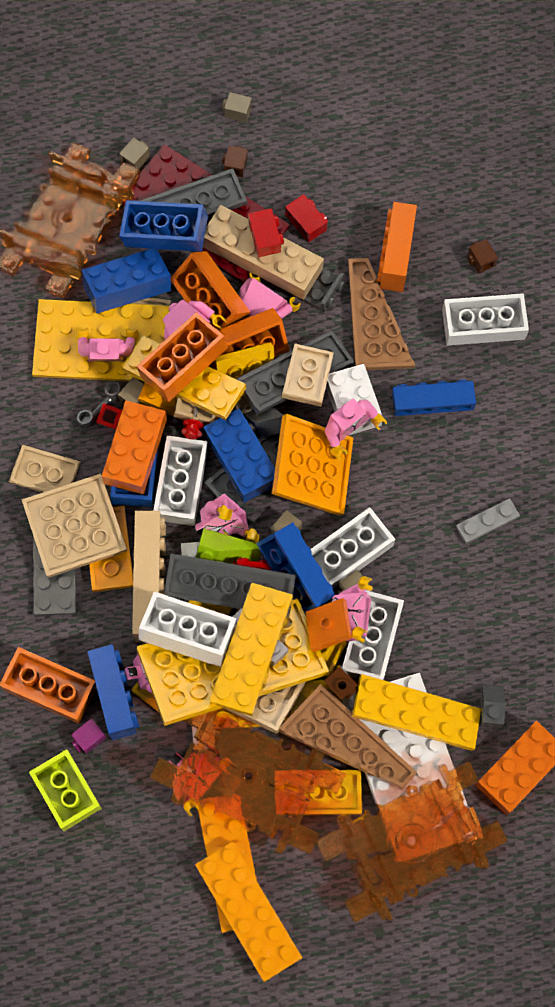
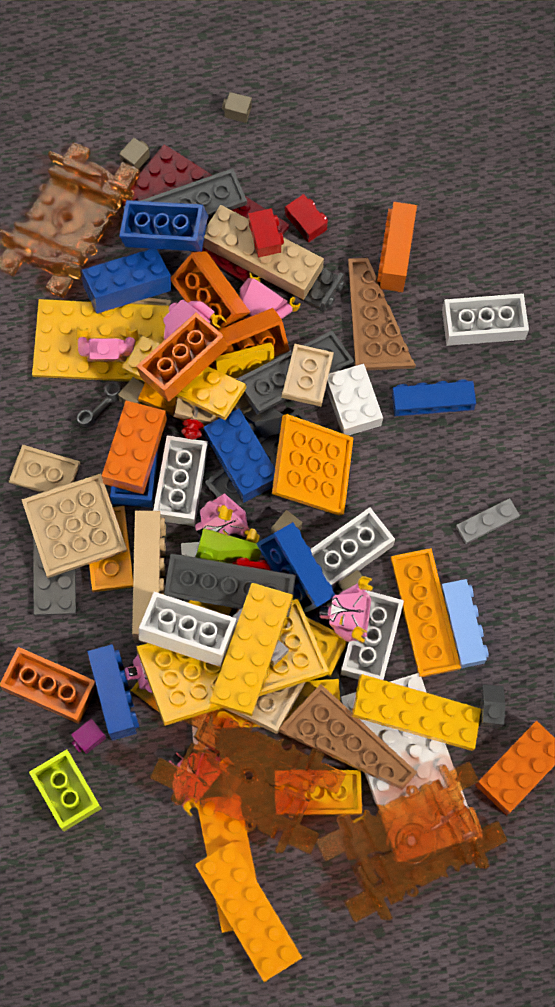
(109, 416): red brick -> none
(235, 158): reddish brown brick -> none
(328, 625): orange plate -> none
(341, 682): reddish brown brick -> none
(347, 420): bright pink torso -> none
(425, 613): none -> light orange plate
(464, 624): none -> light blue brick
(482, 256): reddish brown brick -> none

